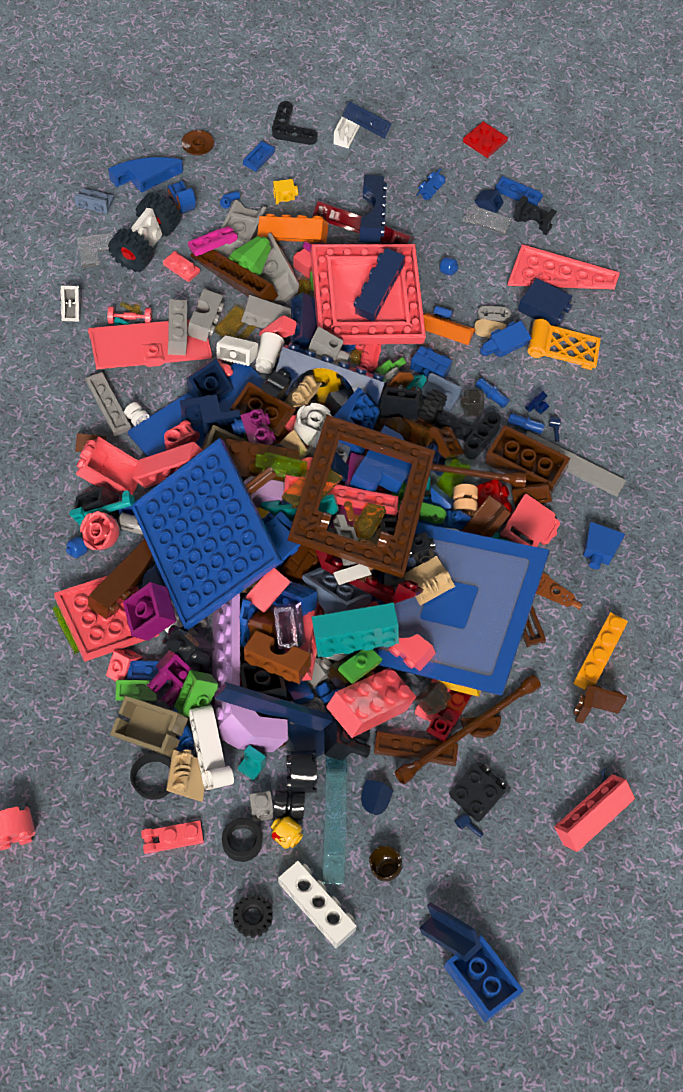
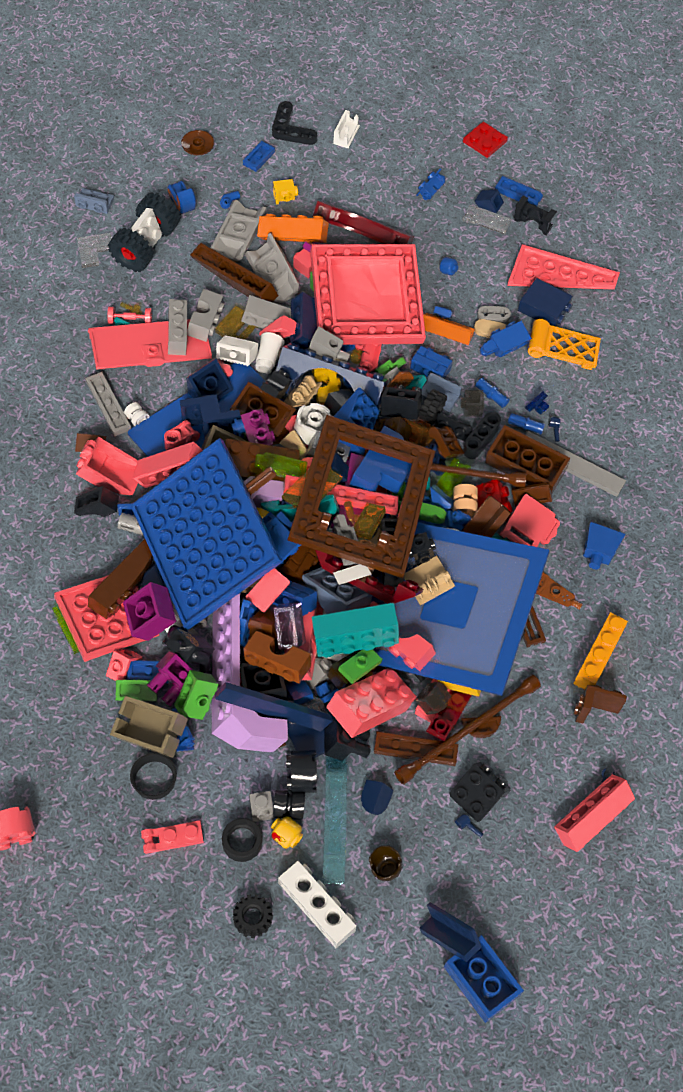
(70, 303): light grey slope -> none
(76, 547): blue piece -> none
(99, 530): coral cylinder -> none
(127, 500): teal hinge -> none
(145, 171): blue slope -> none
(181, 266): coral hinge -> none
(185, 776): tan hinge -> none
(209, 749): white beam -> none
(212, 240): dark pink hinge -> none
(252, 254): bright green cone -> none
(253, 763): teal bracket -> none
(304, 286): clear yellow plate -> none
(366, 119): dark blue panel -> none
(373, 223): dark blue arch -> none
(379, 285): dark blue brick -> none

